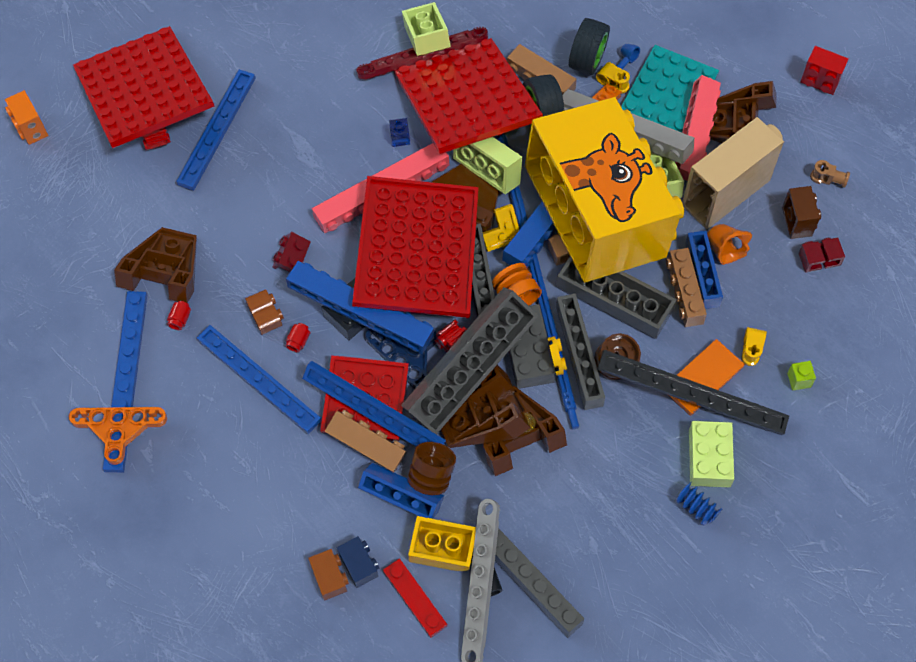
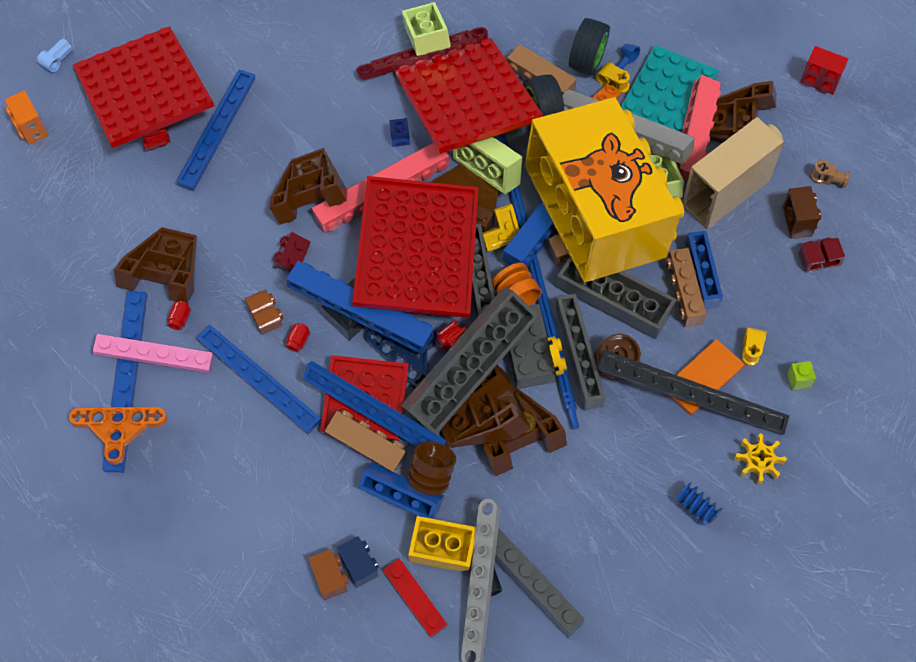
(52, 59): none -> light blue piece
(152, 353): none -> bright pink plate
(304, 182): none -> reddish brown wedge
(711, 454): yellowish green brick -> none
(722, 245): orange piece -> none
(753, 461): none -> yellow gear

